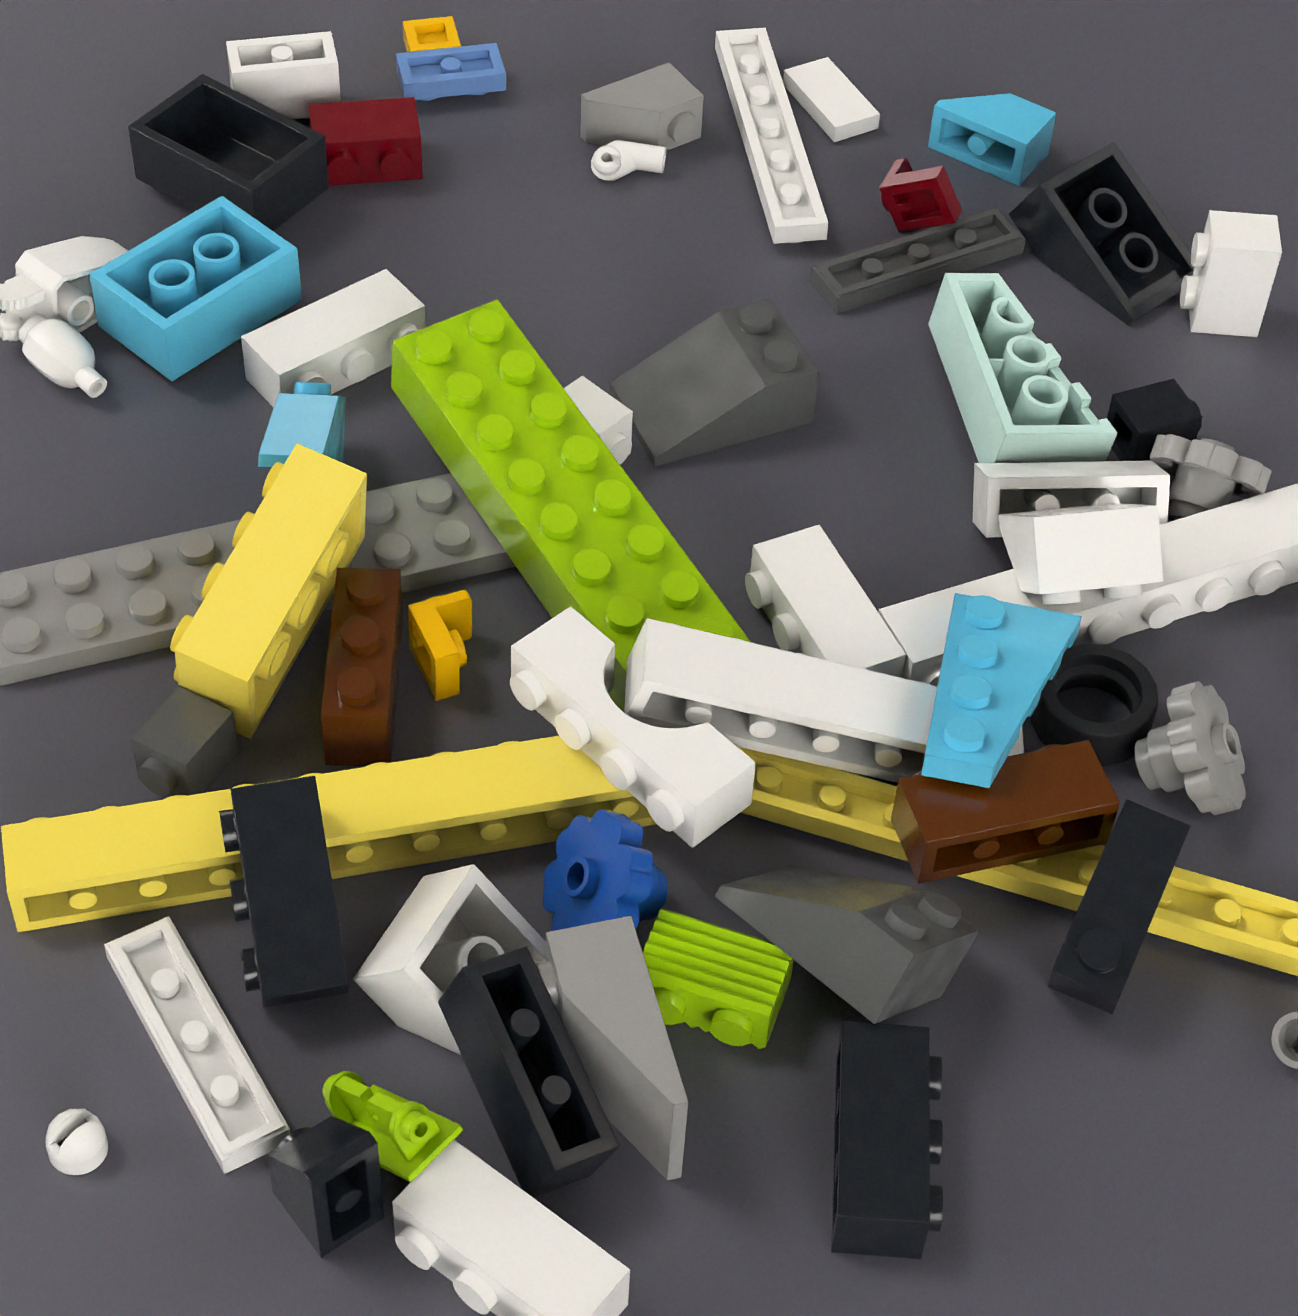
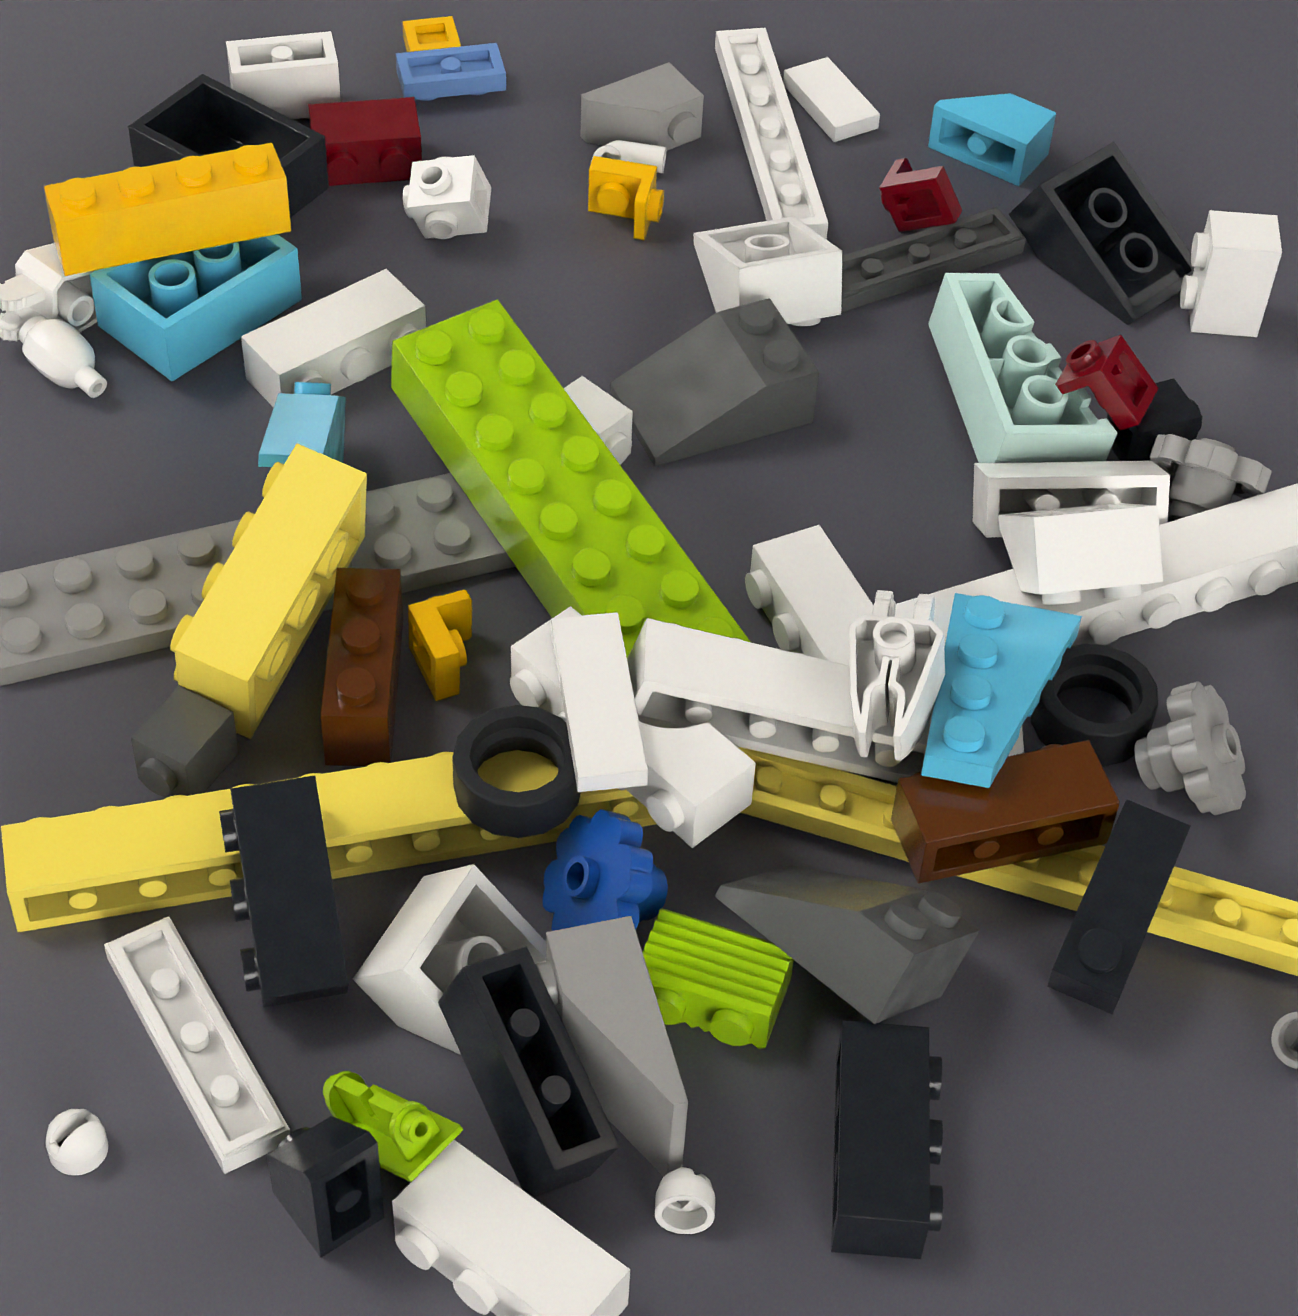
(168, 208): none -> yellow brick
(448, 197): none -> white brick
(509, 811): none -> black tyre
(598, 702): none -> white tile
(625, 191): none -> yellow bracket
(695, 1206): none -> white hinge
(775, 262): none -> white slope
(895, 670): none -> white hinge
(1113, 376): none -> dark red bracket

